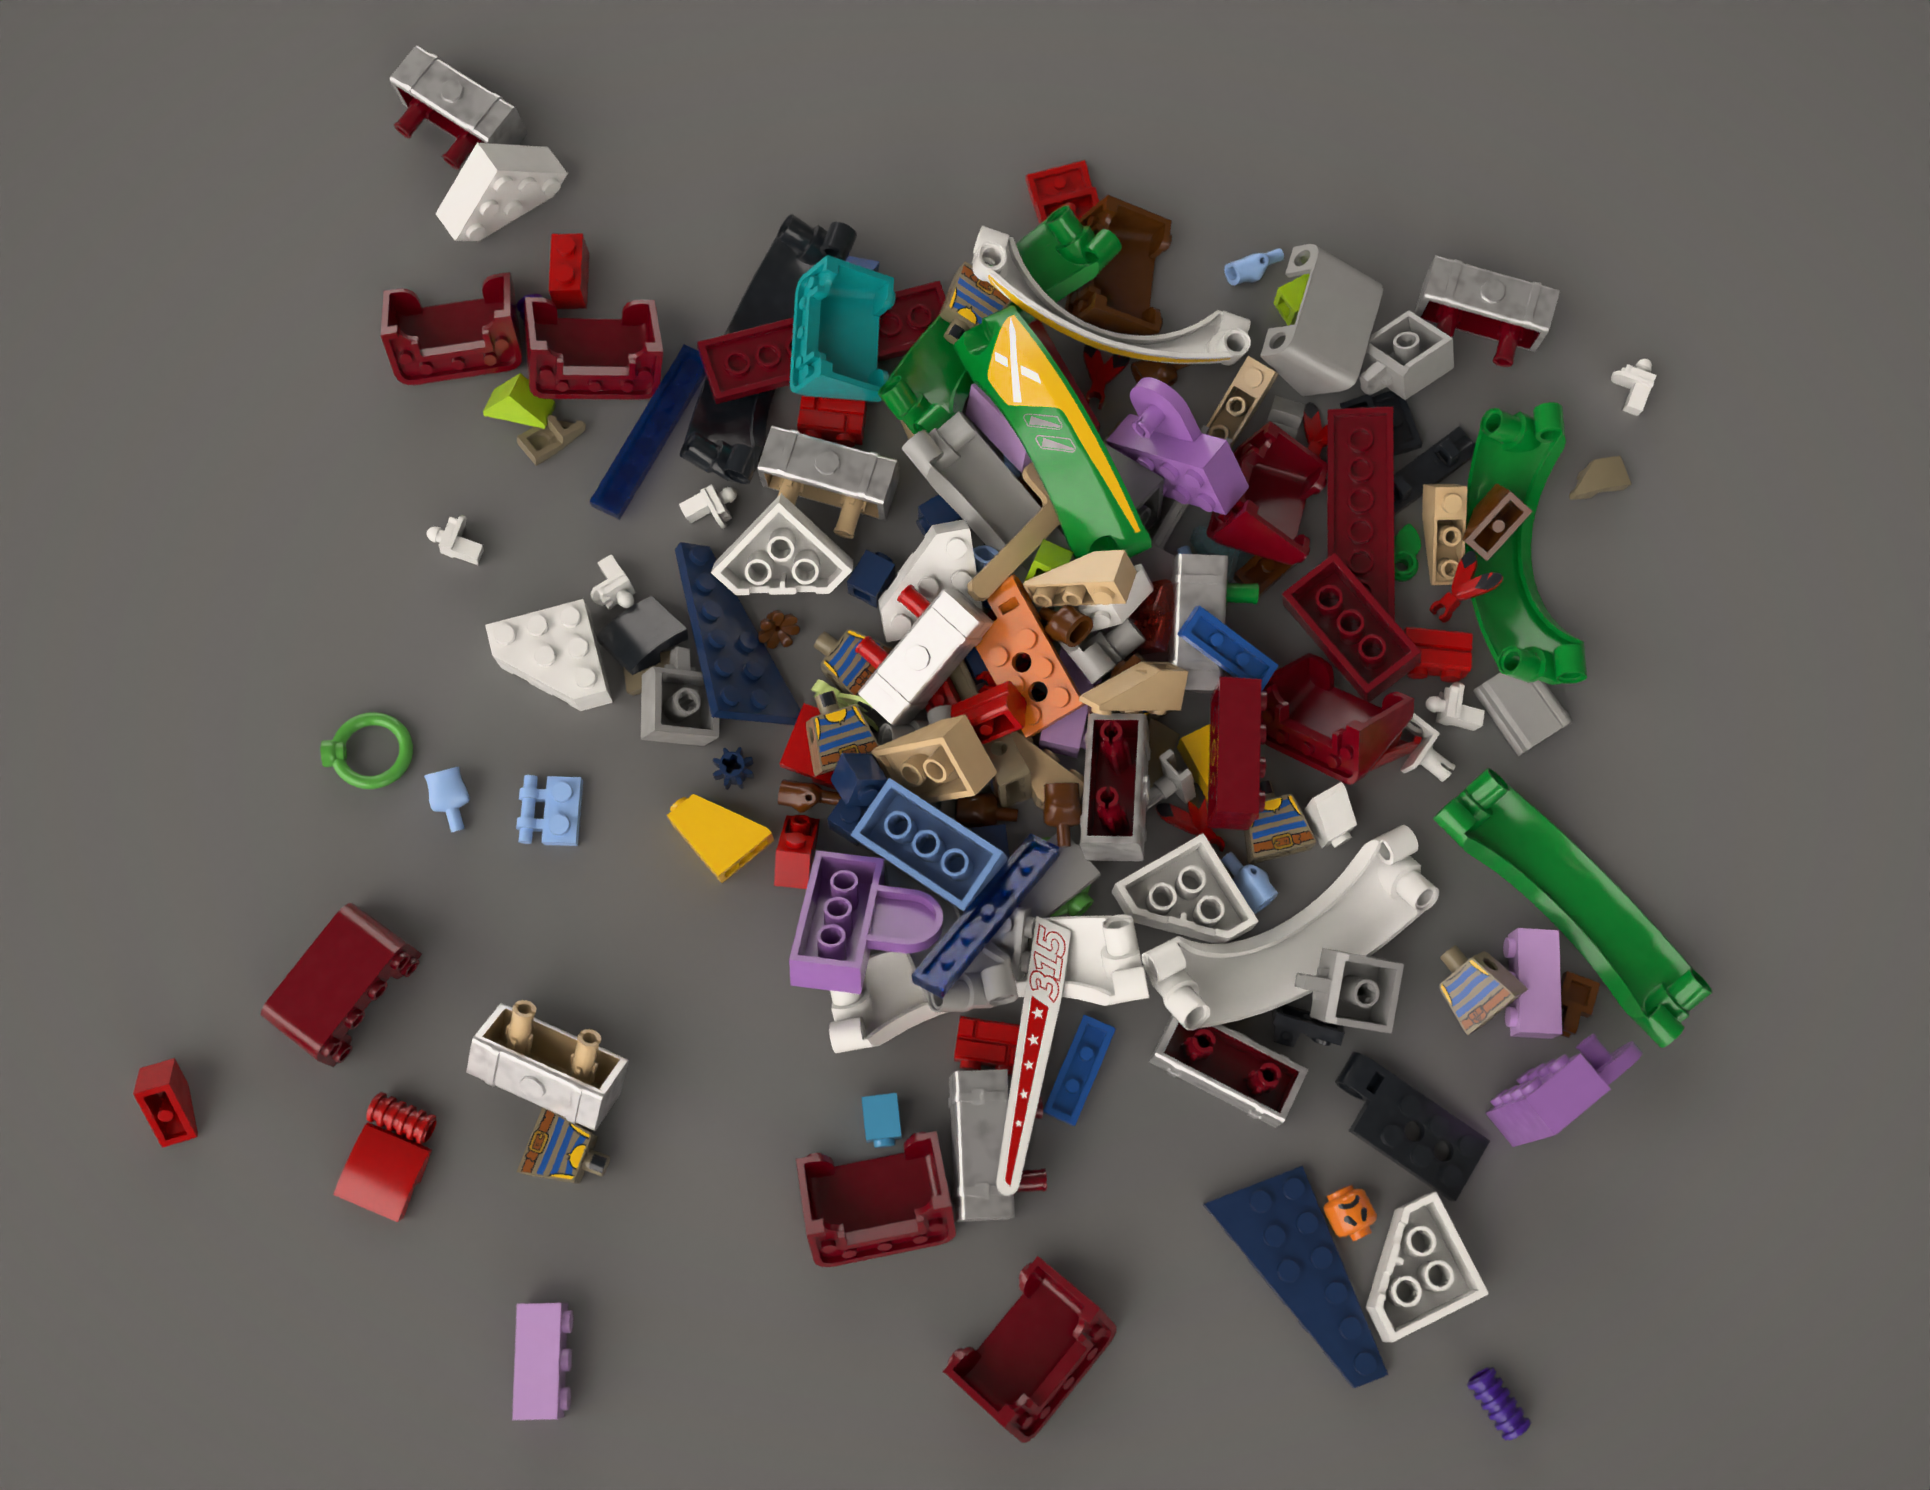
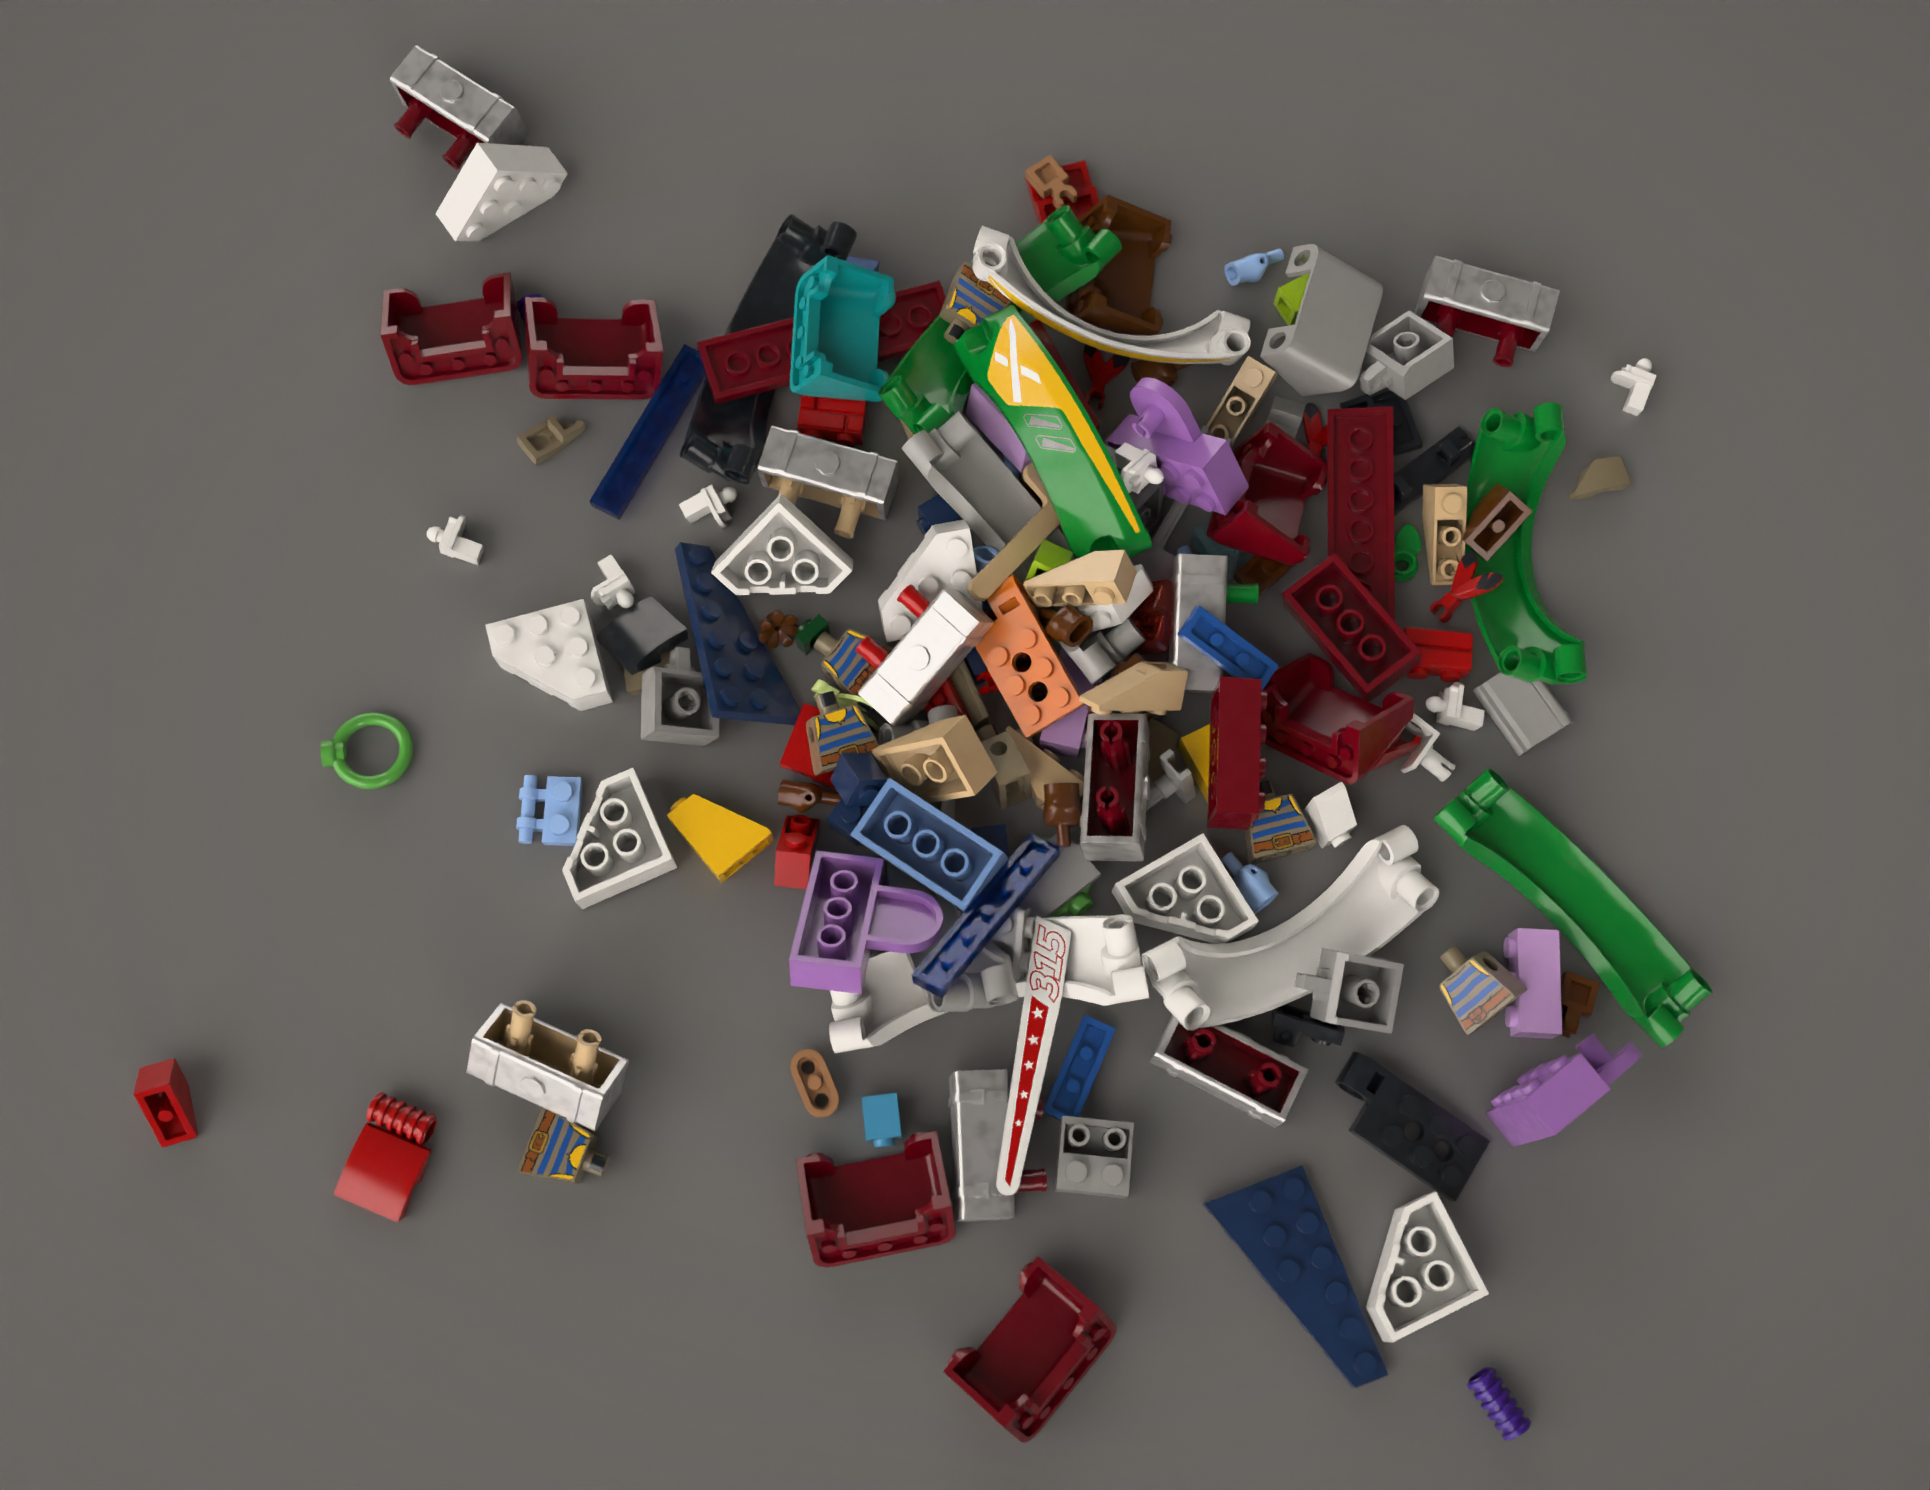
(337, 982): dark red windscreen -> none
(447, 795): light blue piece -> none
(517, 404): lime slope -> none
(541, 1361): lavender brick -> none
(569, 271): red brick -> none
(617, 843): none -> white brick
(737, 776): dark blue gear -> none
(809, 632): none -> dark green plate
(814, 1084): none -> medium nougat plate
(871, 577): dark blue brick -> none
(982, 811): reddish brown piece -> none
(986, 1044): red brick -> none
(994, 711): red brick -> none
(1050, 179): none -> medium nougat plate
(1094, 1157): none -> light grey slope
(1137, 467): none -> white piece
(1193, 822): red piece -> none
(1350, 1212): orange head -> none

